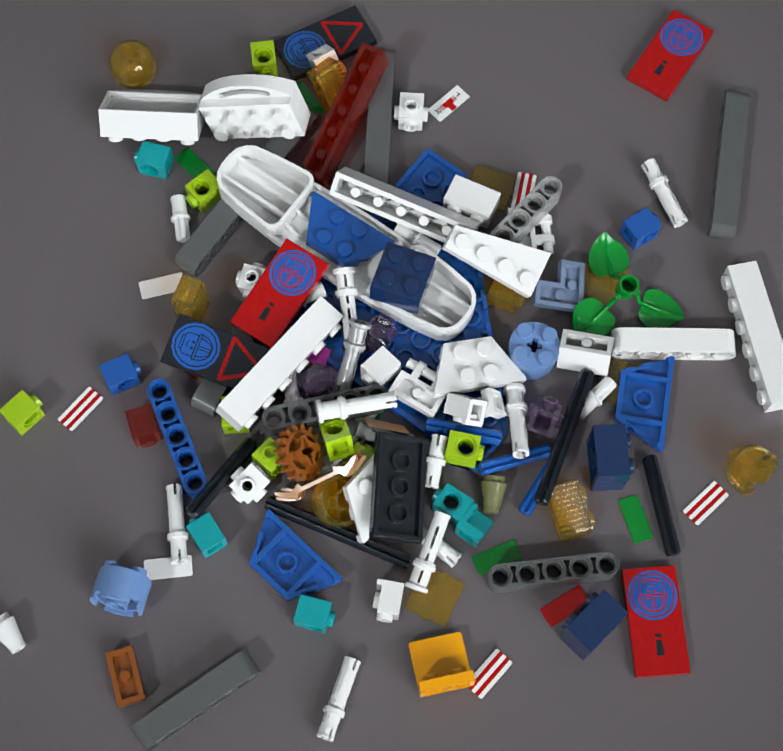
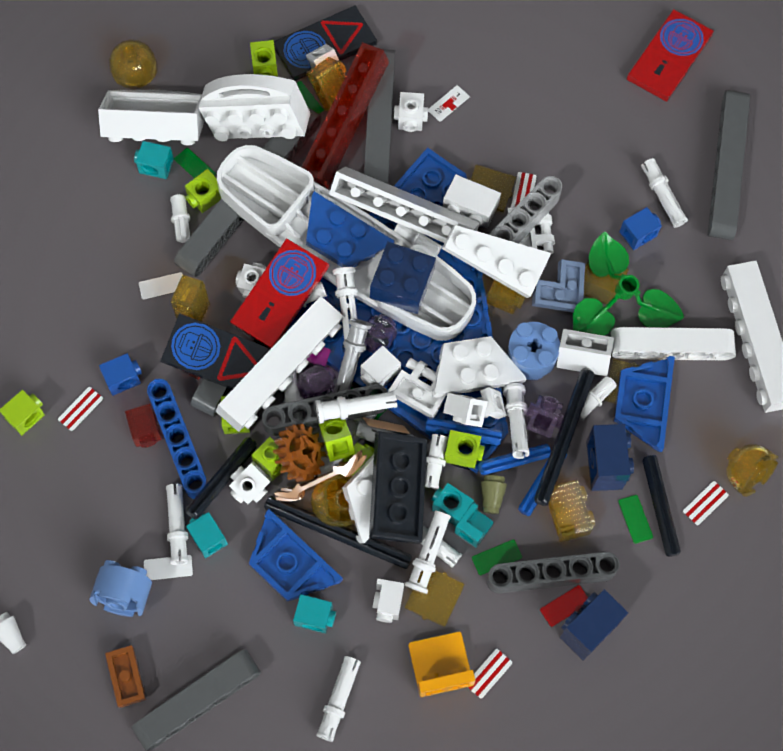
(655, 622): red tile -> none

